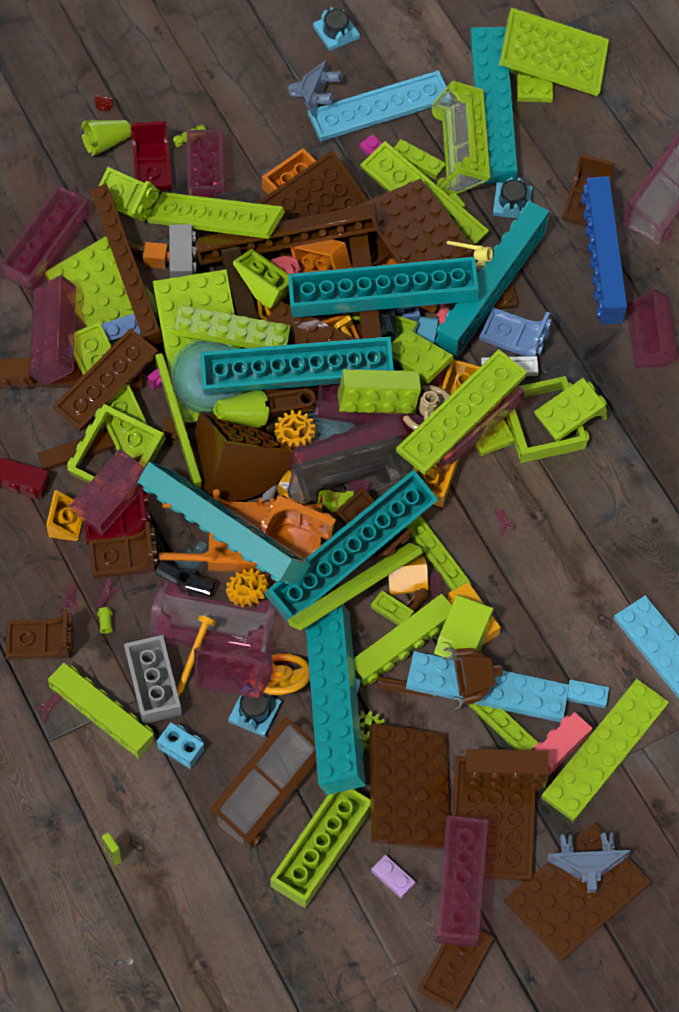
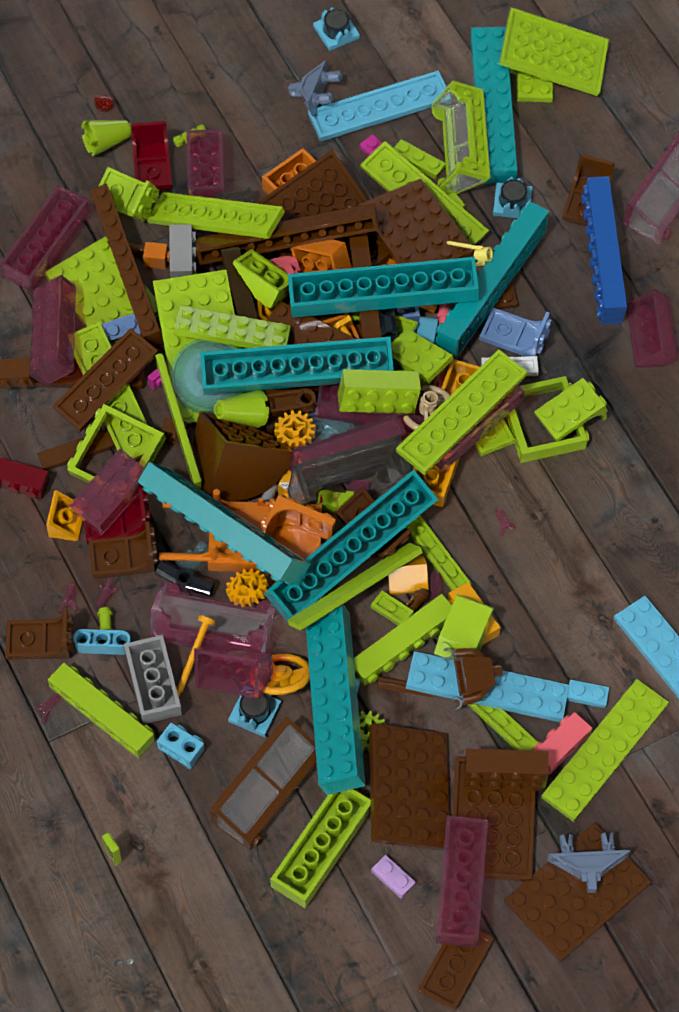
(92, 646): none -> medium azure beam

